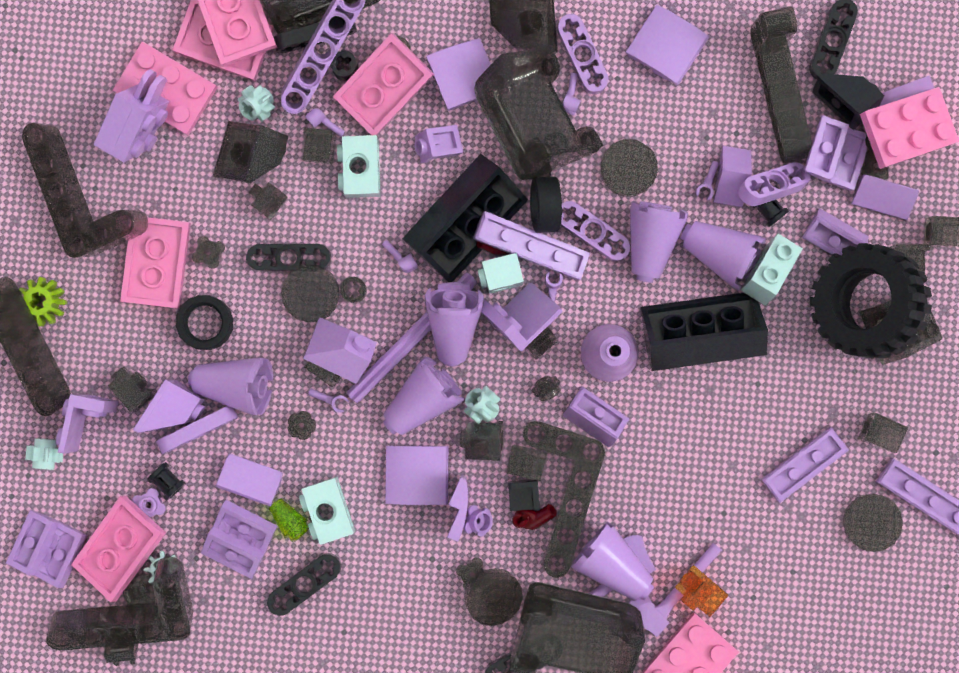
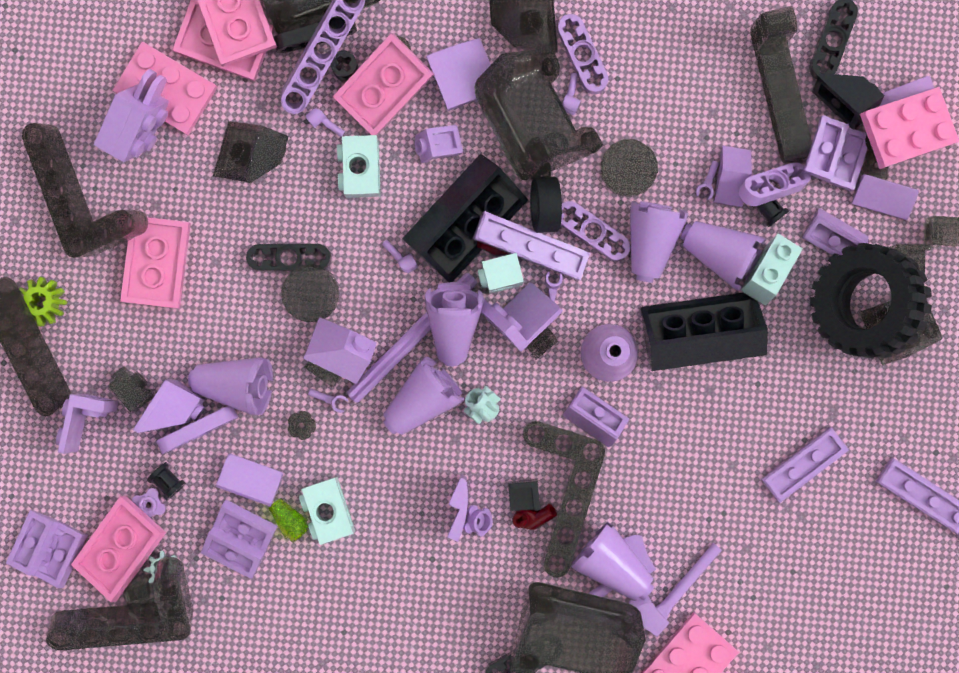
(43, 454): light aqua gear -> none
(121, 653): clear smoke tile -> none
(184, 313): black tyre -> none
(205, 244): clear smoke plate -> none
(256, 103): light aqua gear -> none
(267, 199): clear smoke tile -> none
(282, 590): black beam -> none
(319, 145): clear smoke panel -> none
(344, 288): clear smoke bush -> none
(417, 475): lavender slope -> none
(465, 570): clear smoke plate -> none
(483, 441): clear smoke brick -> none
(493, 597): clear smoke tile -> none
(526, 462): clear smoke panel -> none
(546, 388): clear smoke plate -> none
(667, 44): lavender slope -> none
(700, 592): clear orange brick -> none
(872, 522): clear smoke tile -> none
(883, 432): clear smoke panel -> none

